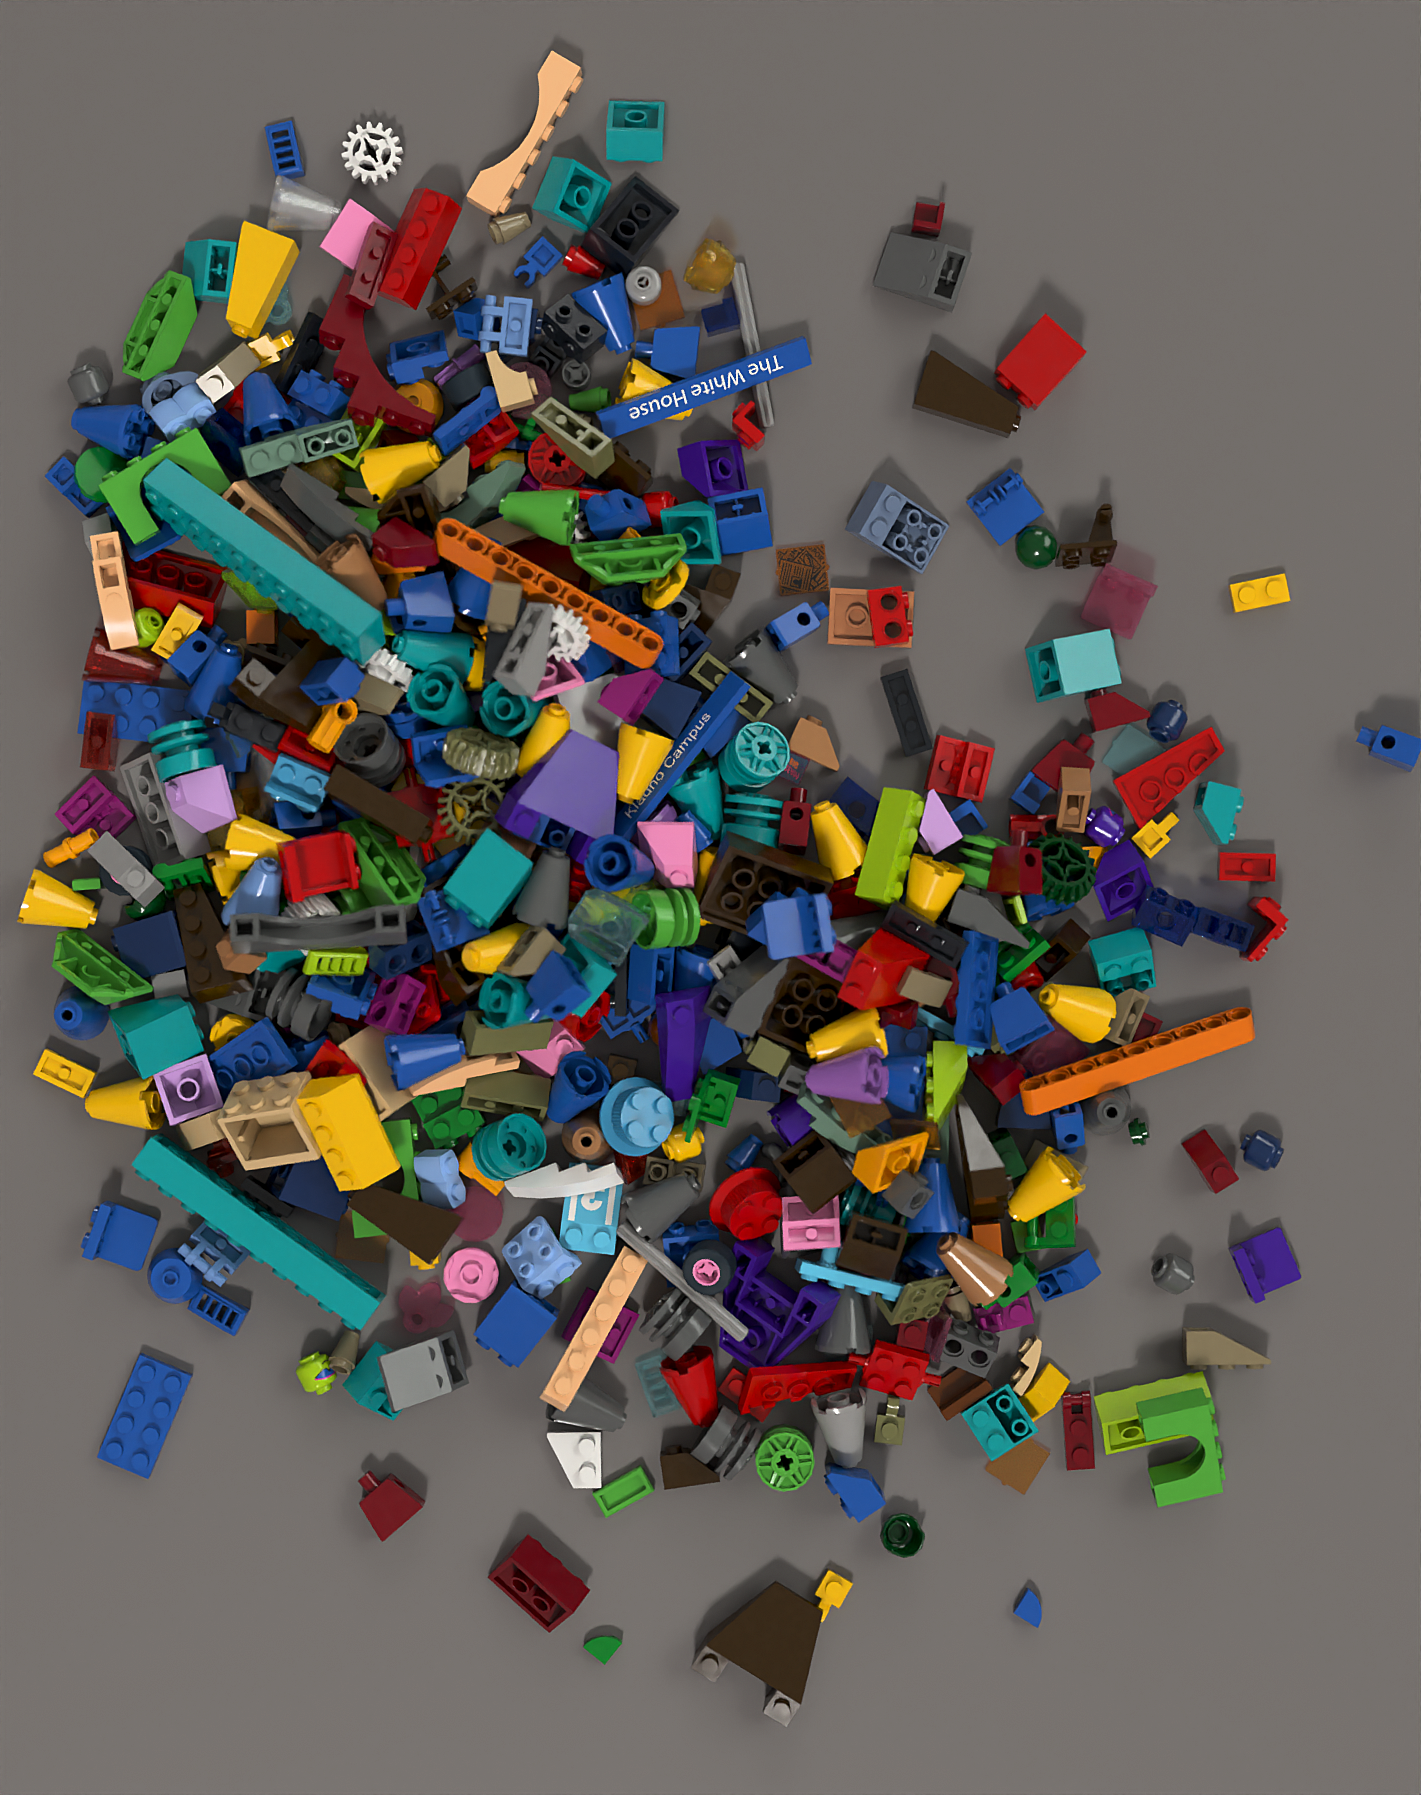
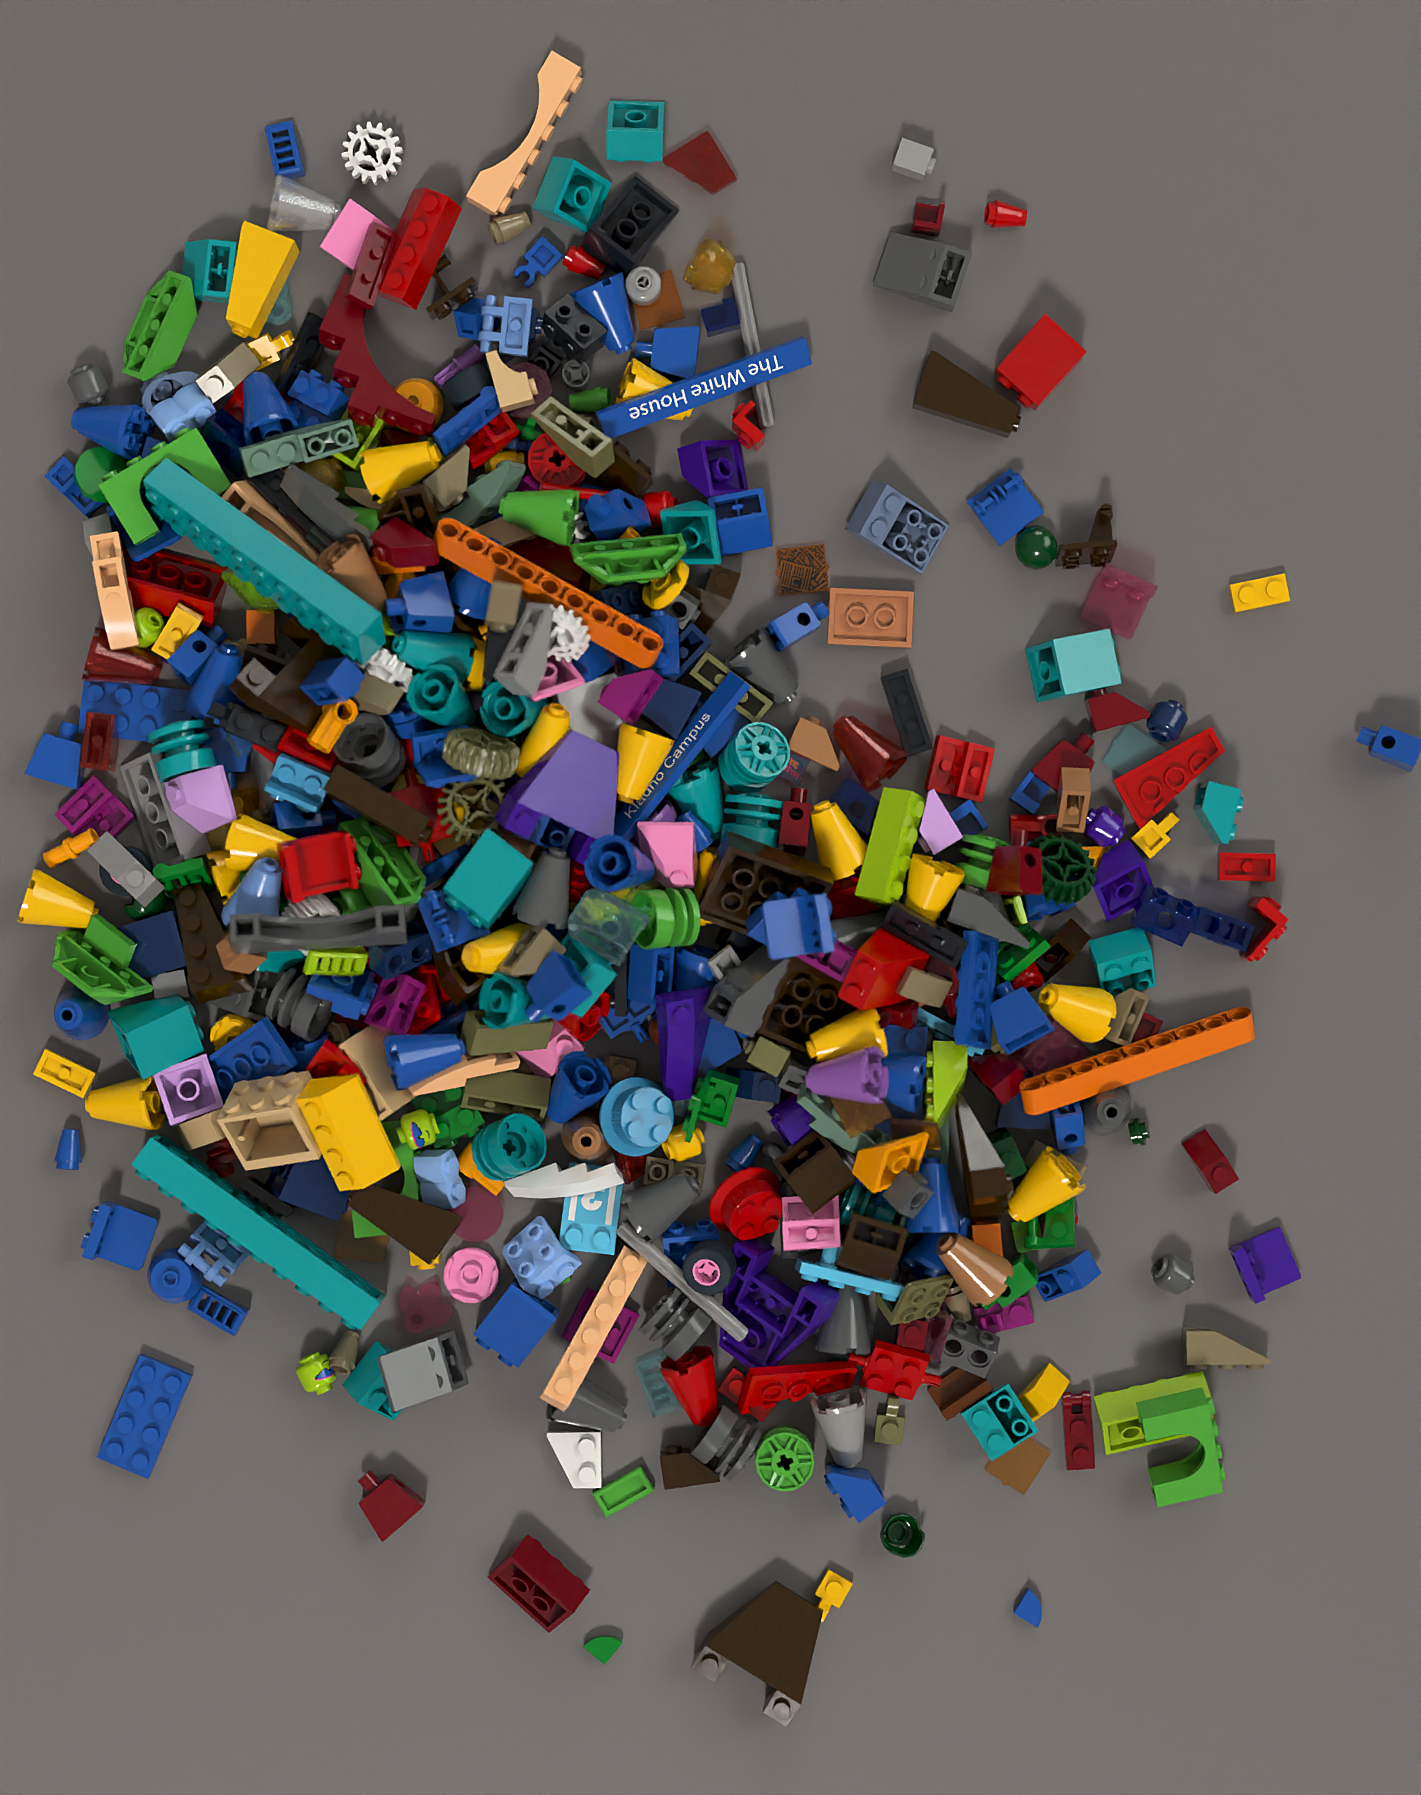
(58, 758): none -> blue torso
(68, 1151): none -> blue cone
(87, 884): bright green tile -> none
(109, 941): none -> bright green tile
(412, 354): blue plate -> none
(418, 1129): none -> lime head
(702, 163): none -> clear red wing
(868, 752): none -> clear red cone
(881, 617): red brick -> none
(913, 160): none -> light grey brick
(1001, 215): none -> red cone
(1029, 1355): tan slope -> none
(1262, 1150): dark blue head -> none

